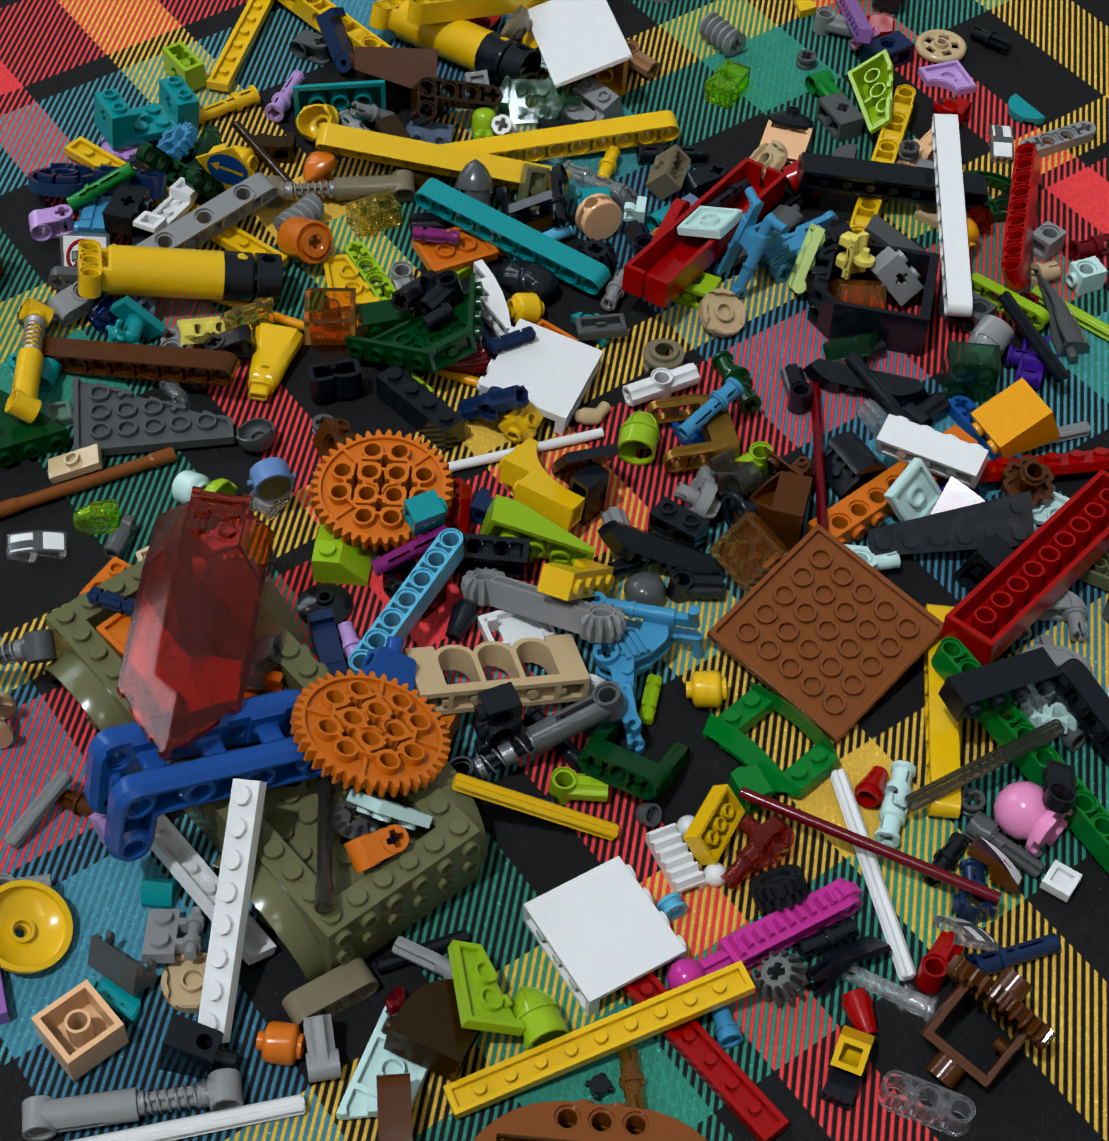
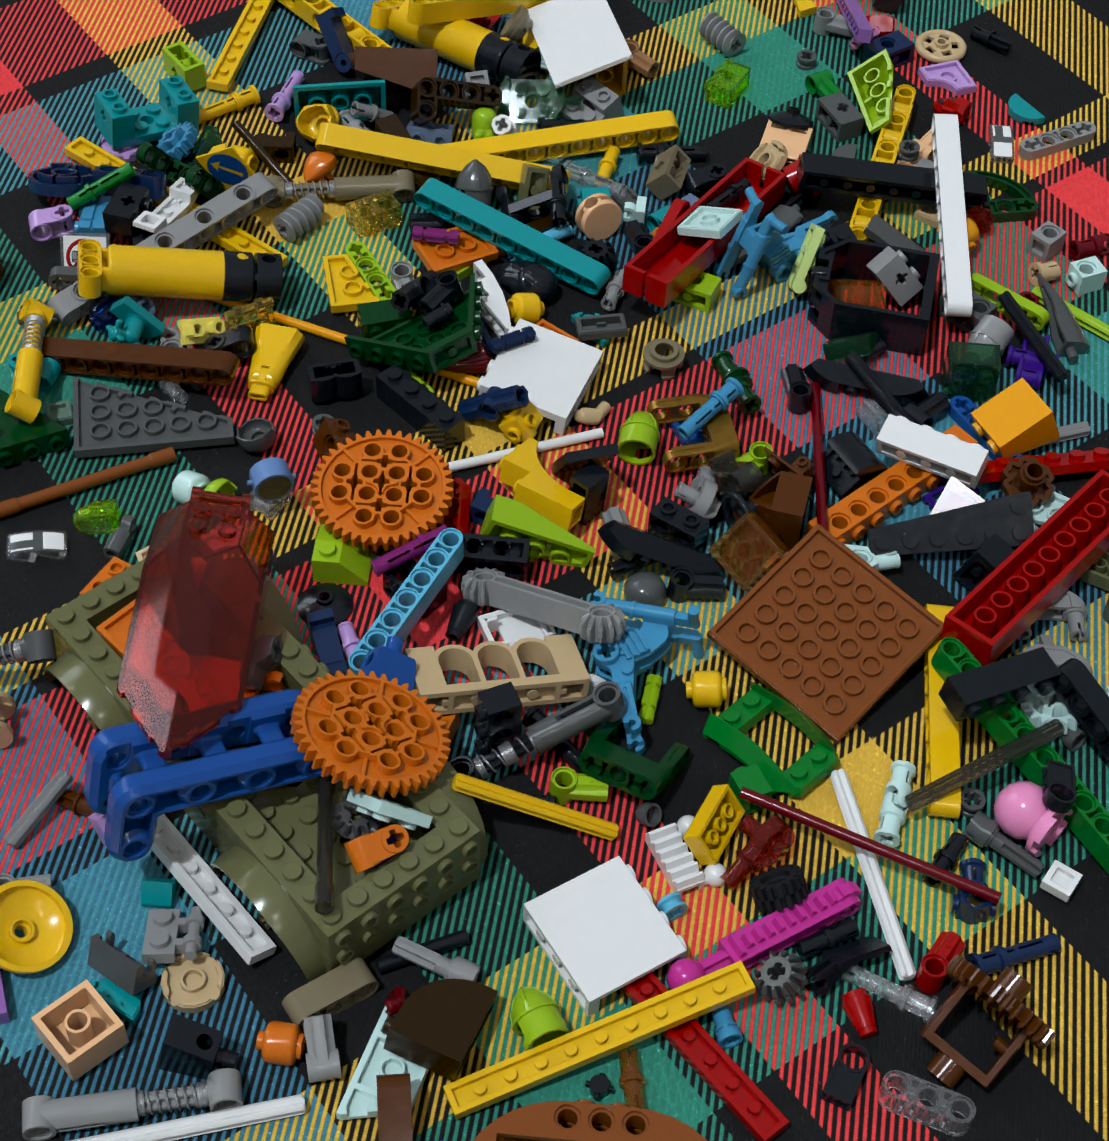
(74, 463): tan plate -> none
(111, 600): dark blue axle -> none
(232, 905): white plate -> none
(305, 240): orange piece -> none
(329, 315): clear orange brick -> none
(424, 512): teal brick -> none
(477, 992): lime wing -> none
(577, 580): yellow arch -> none
(660, 384): white piece -> none
(722, 313): tan tile -> none
(852, 1050): yellow brick -> none
(857, 256): light yellow hips -> none
(871, 788): red cone -> none
(913, 492): light aqua plate -> none
(966, 933): clear slope -> none
(1004, 870): reddish brown slope -> none
(1020, 216): red beam -> none

